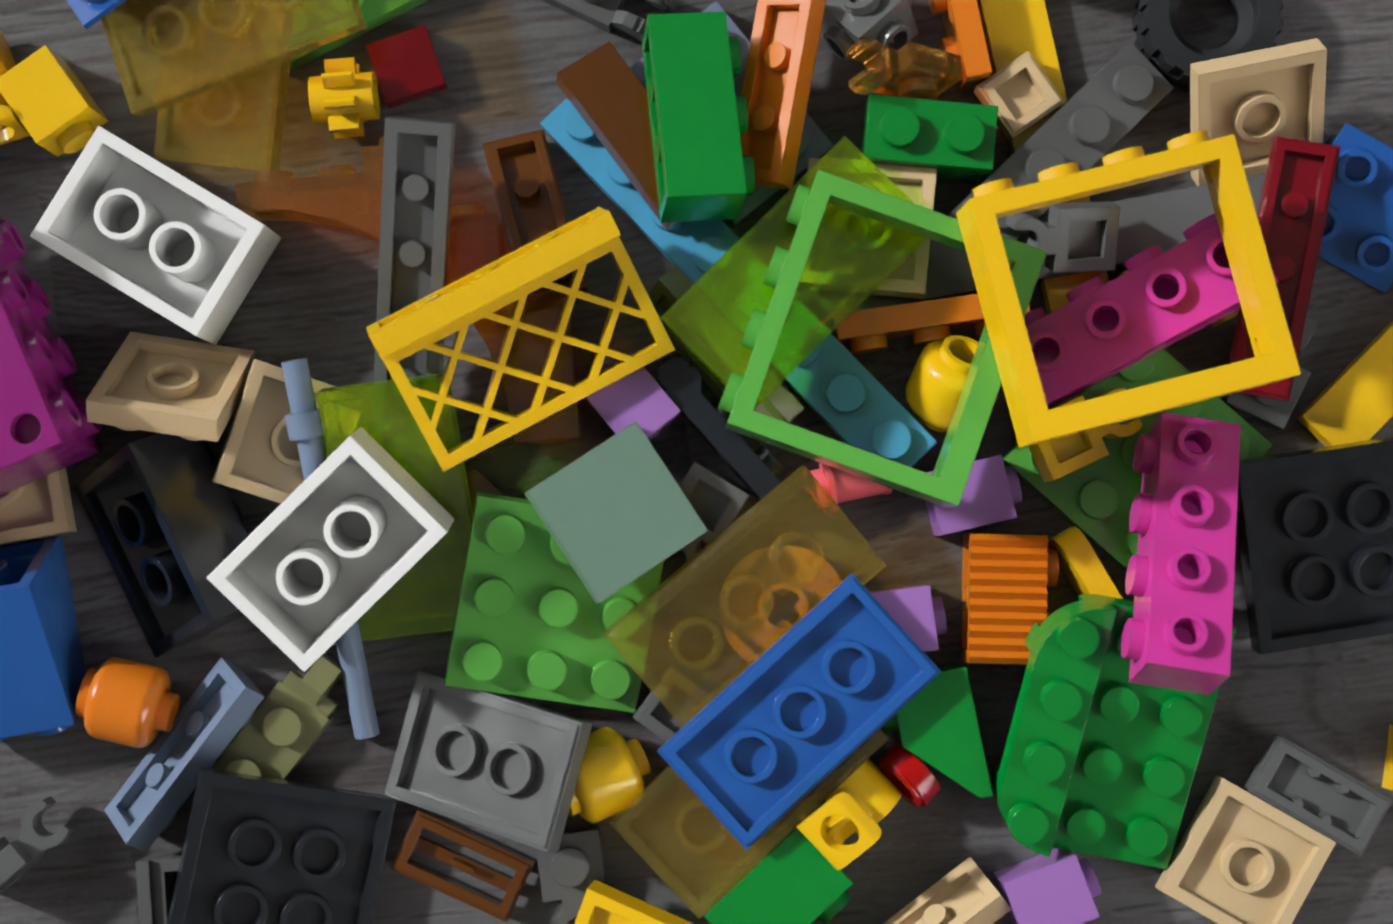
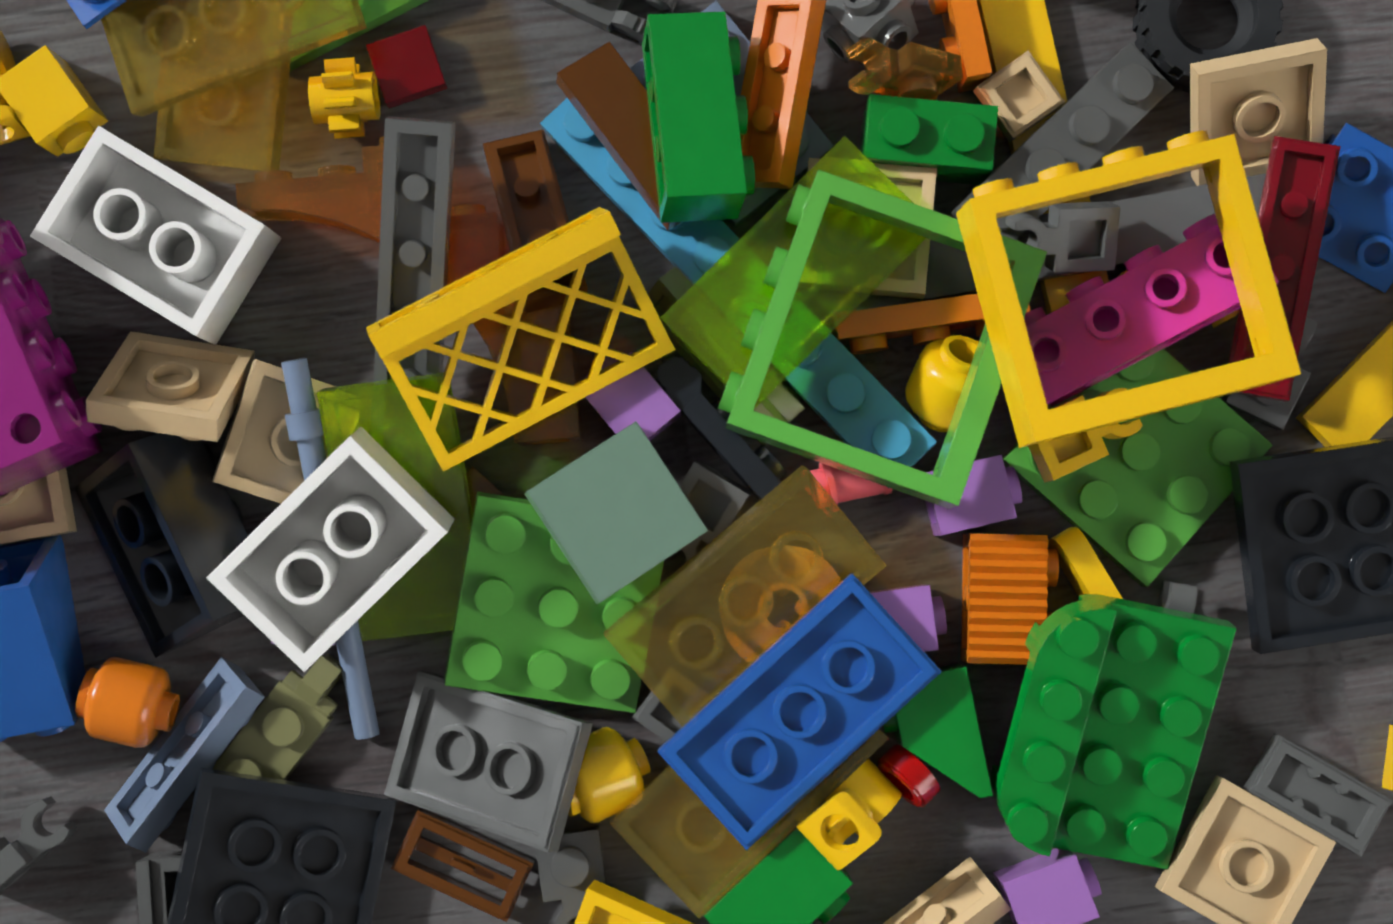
(1183, 554): dark pink brick -> none

